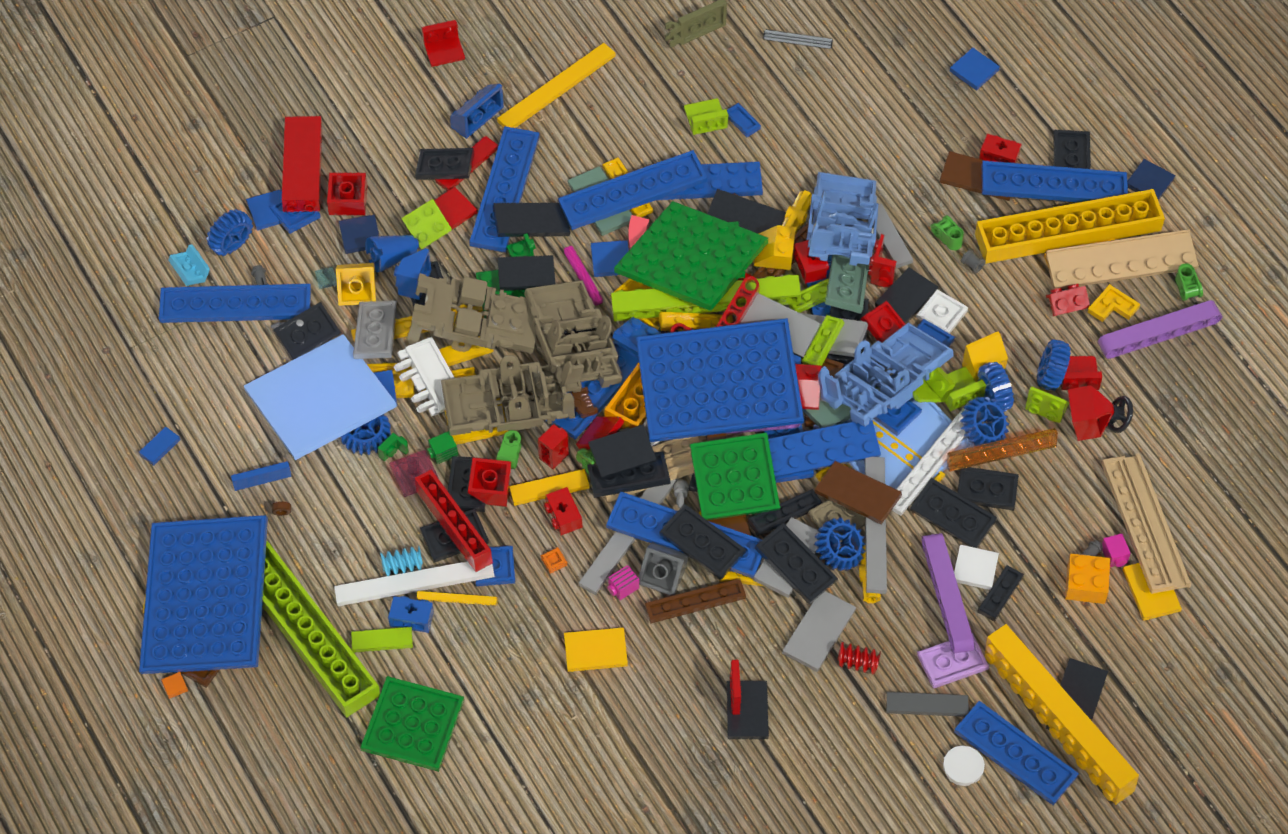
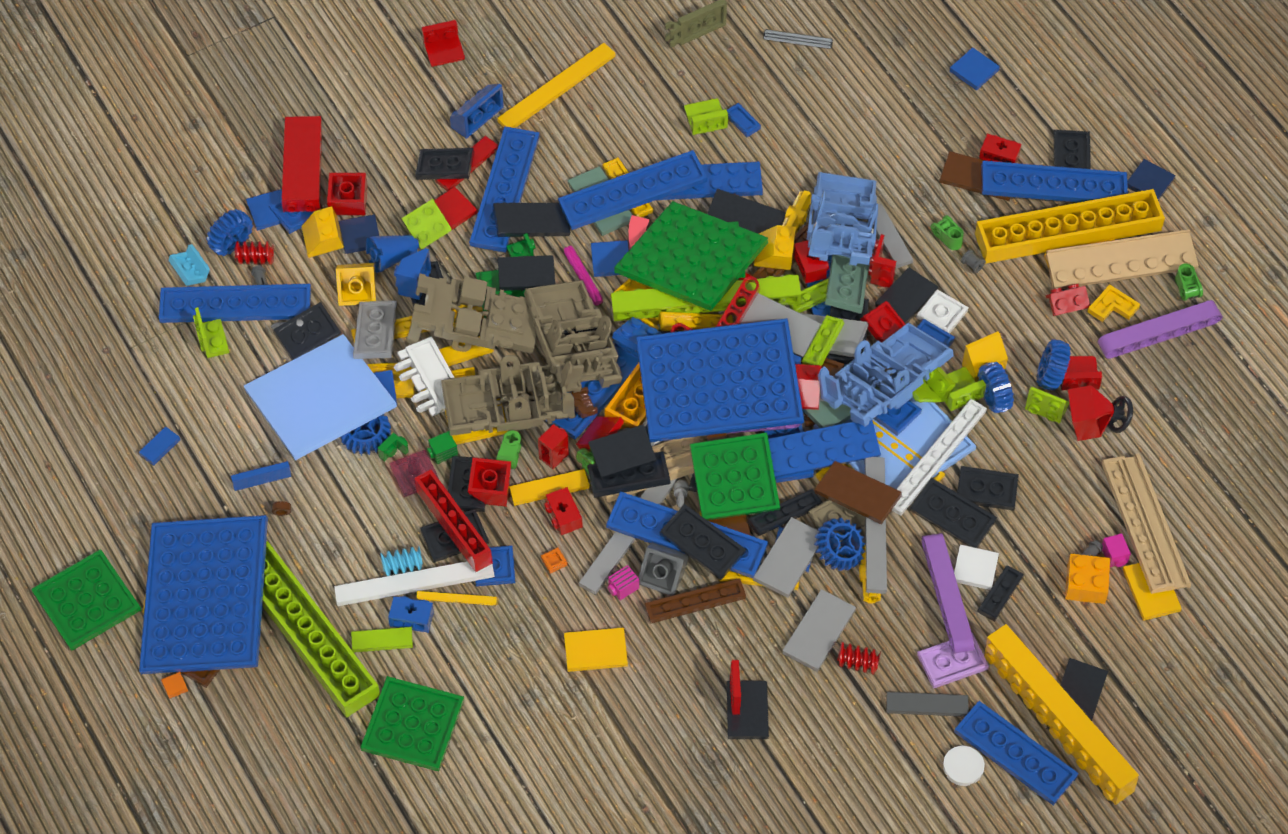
(86, 600): none -> green plate
(210, 336): none -> lime bracket
(254, 253): none -> red piece
(322, 232): none -> yellow slope
(326, 278): clear light blue tile -> none
(796, 563): black tile -> none
(982, 410): blue gear -> none
(1002, 449): clear orange tile -> none

